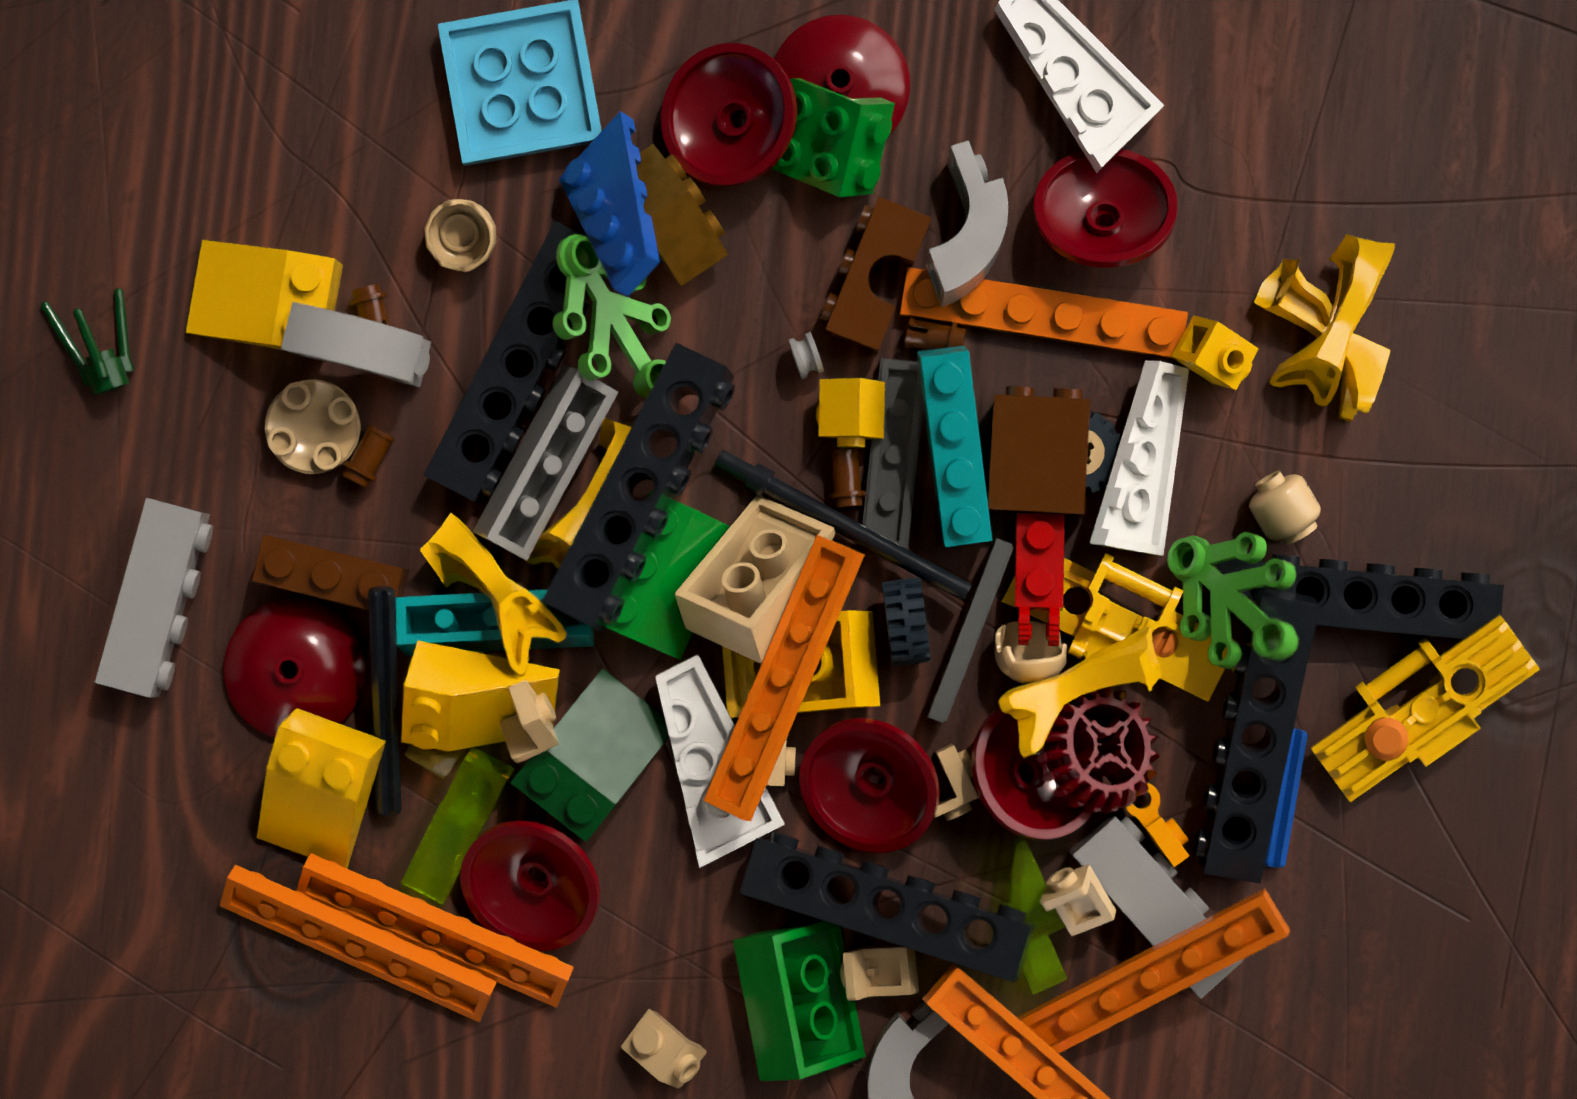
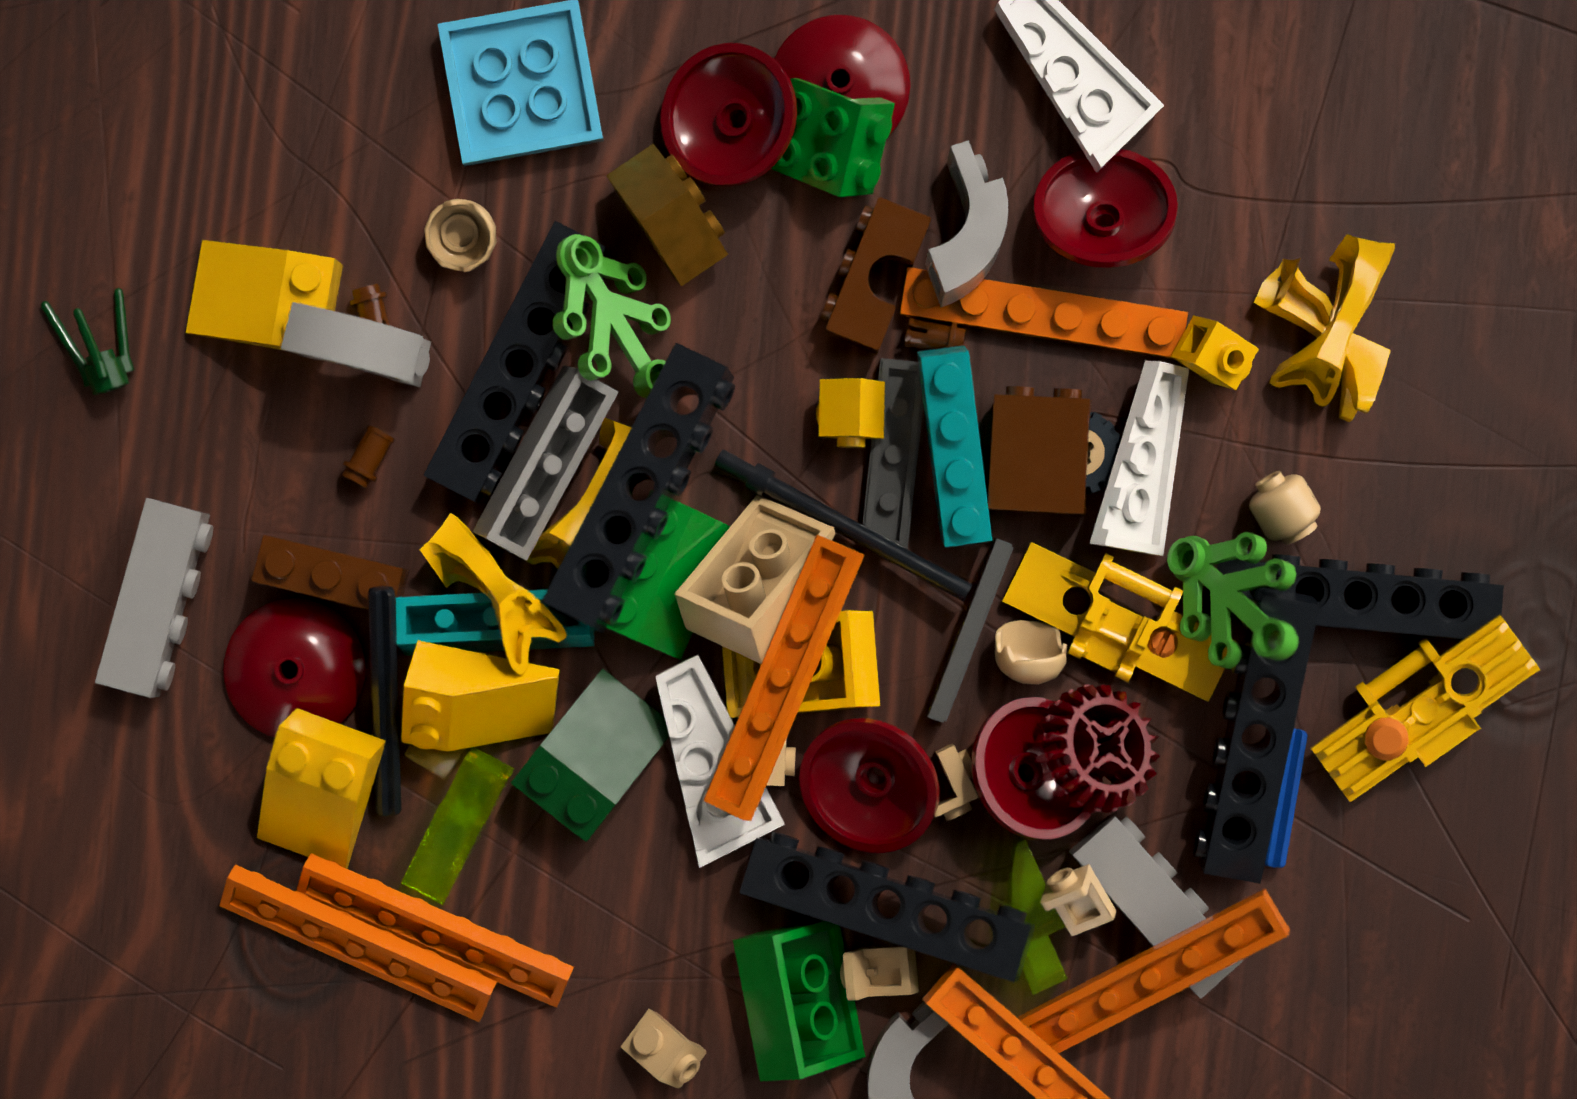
(312, 426): tan dish -> none
(519, 900): dark red dish -> none
(531, 728): tan bracket -> none
(610, 204): blue wing -> none
(806, 355): light grey bush -> none
(845, 479): reddish brown pin -> none
(906, 621): black wheel -> none
(1039, 572): red hinge -> none
(1040, 702): yellow animal -> none
(1165, 835): light orange plate -> none

